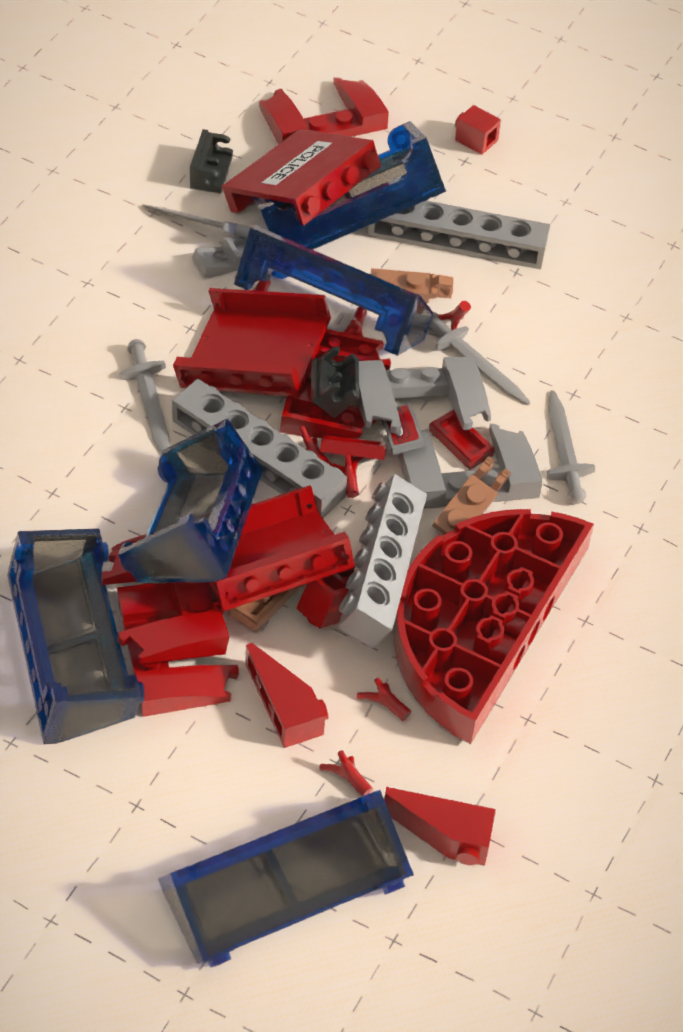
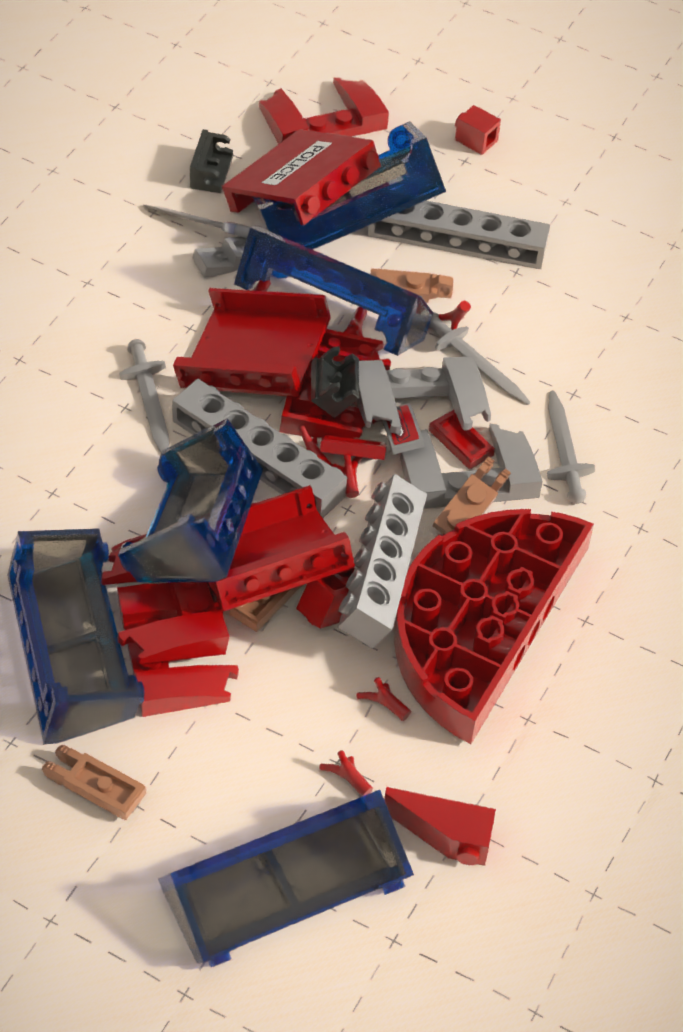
(96, 781): none -> nougat hinge
(287, 699): red slope -> none

